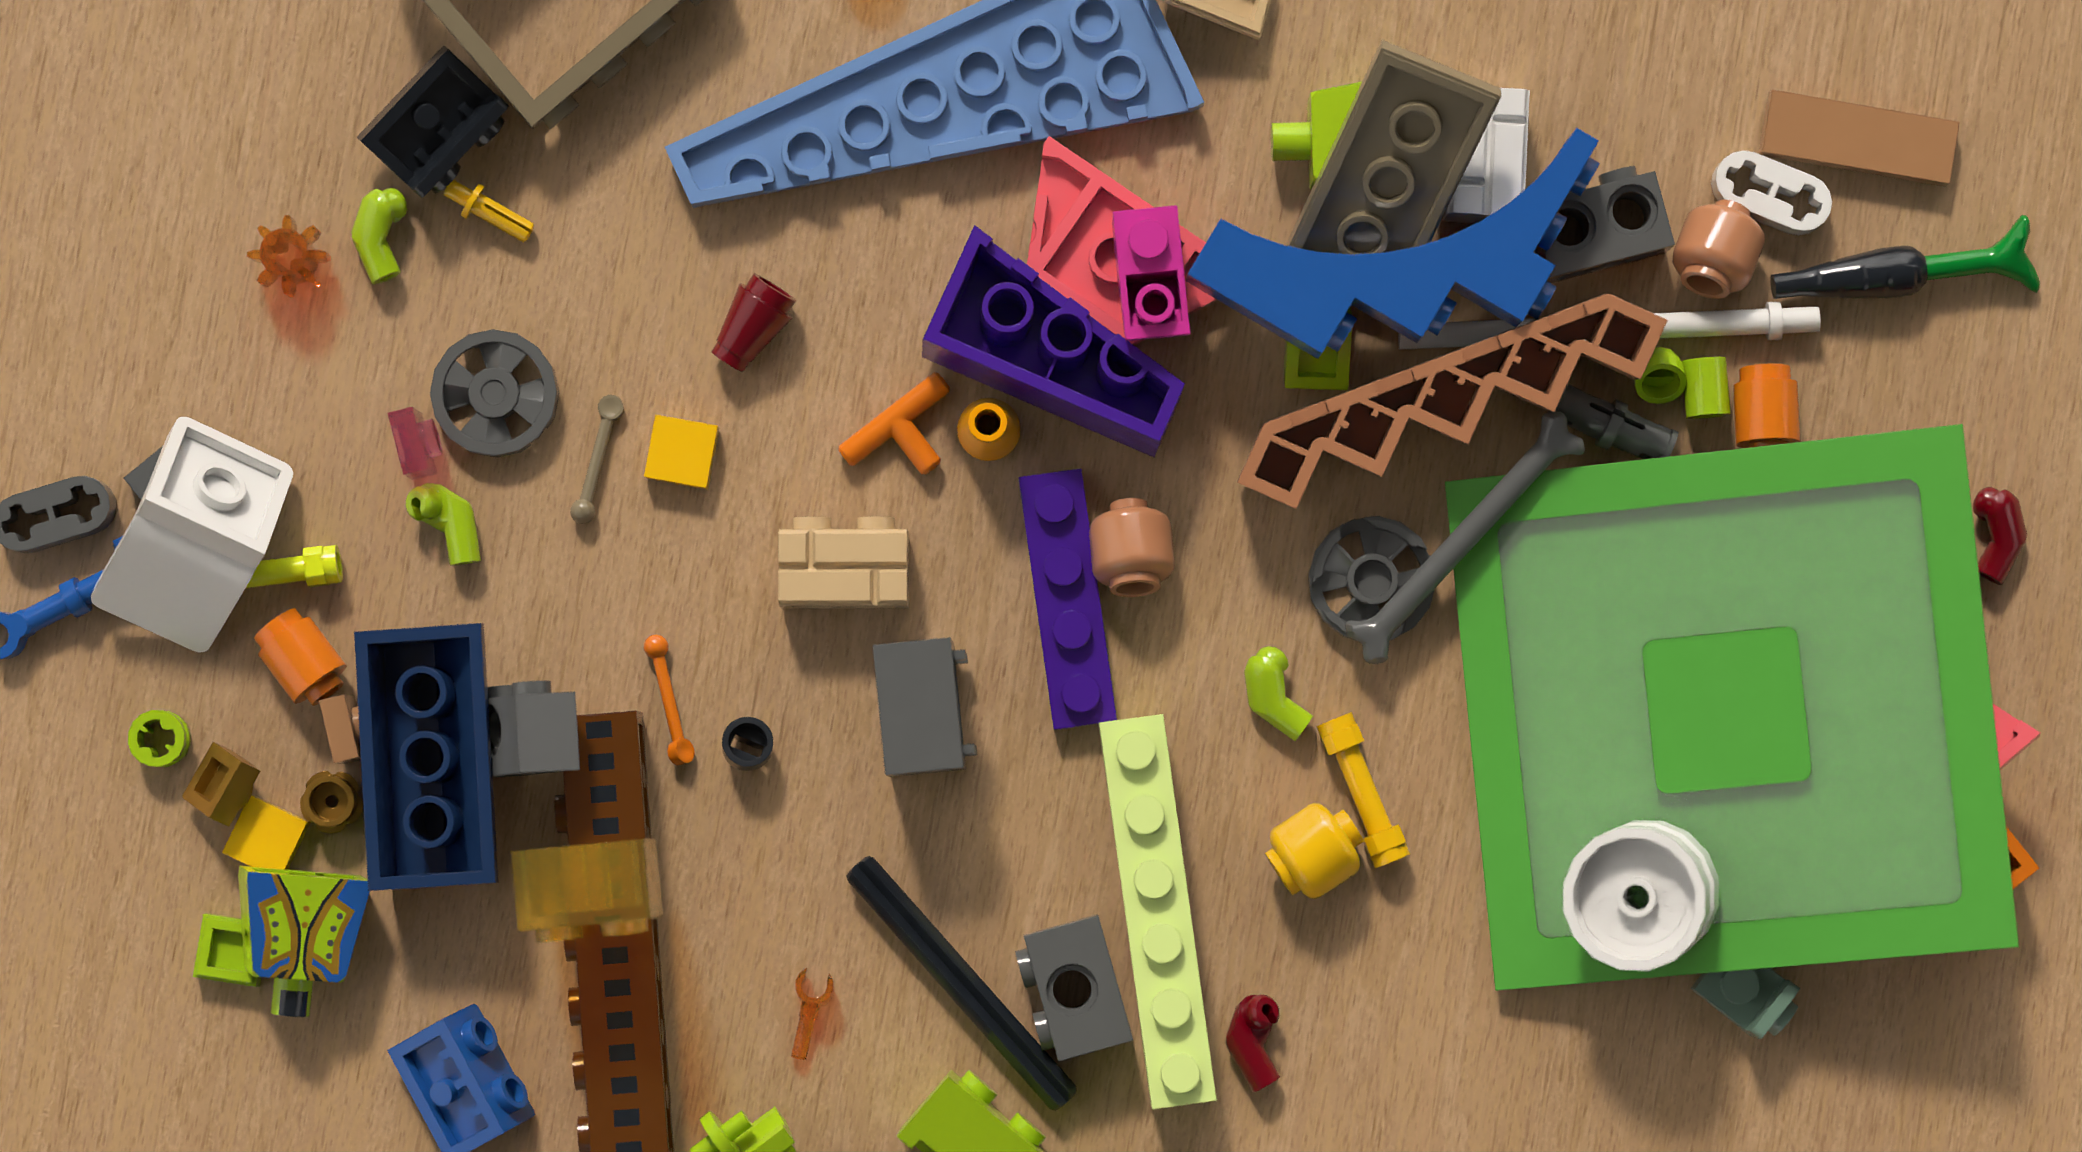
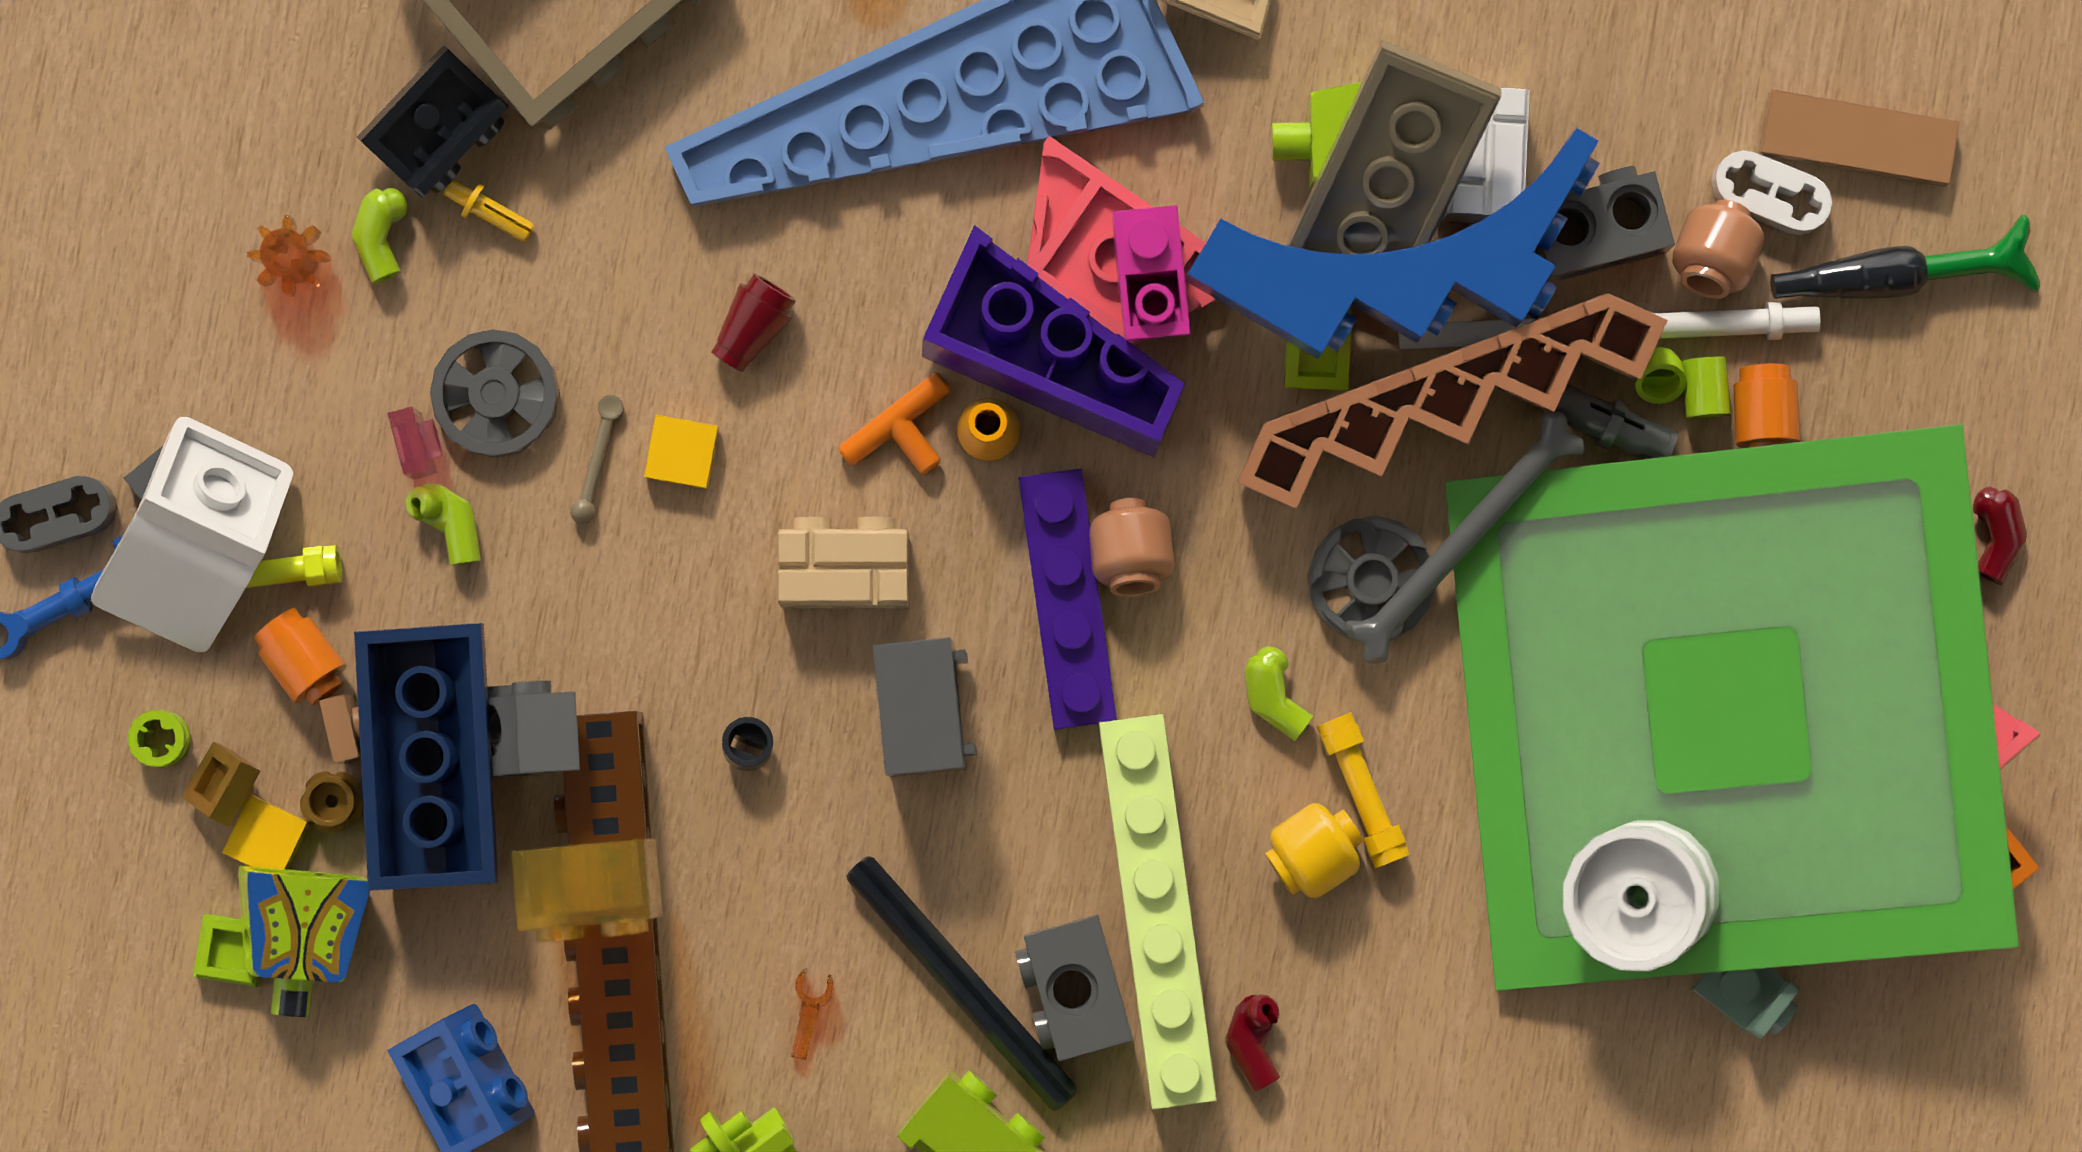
(680, 749): orange hinge -> none

